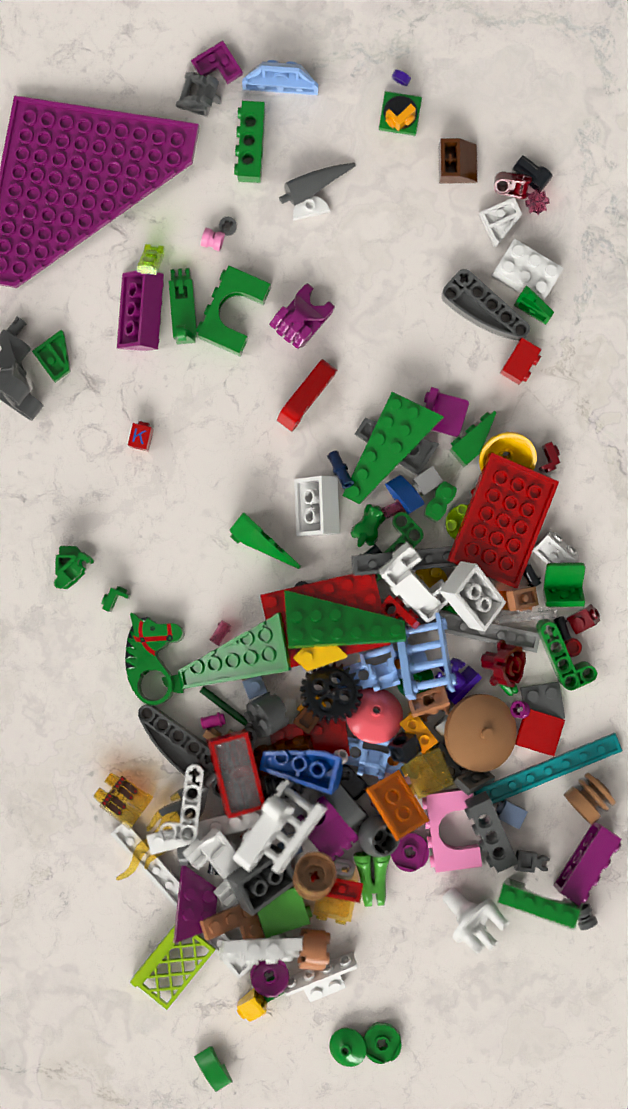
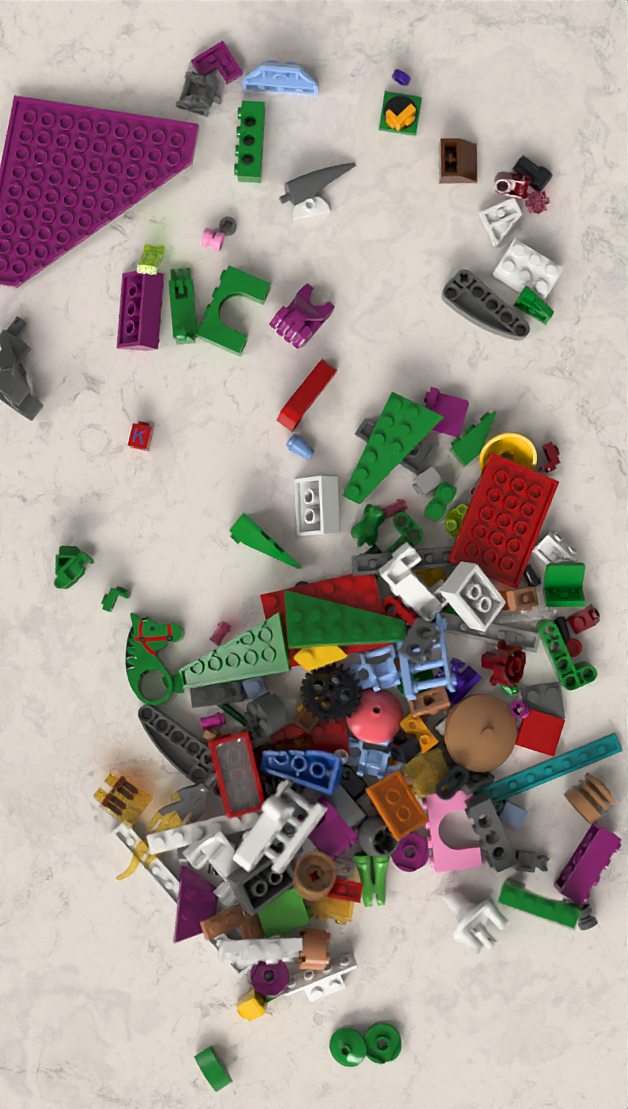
(54, 356): green wing -> none
(157, 957): lime fence -> none
(186, 803): white beam -> none
(216, 694): none -> dark grey plate
(300, 446): none -> medium blue cone
(340, 469): dark blue pin -> none
(405, 493): blue slope -> none
(415, 640): none -> dark grey brick
(454, 784): none -> black plate
(520, 361): red brick -> none

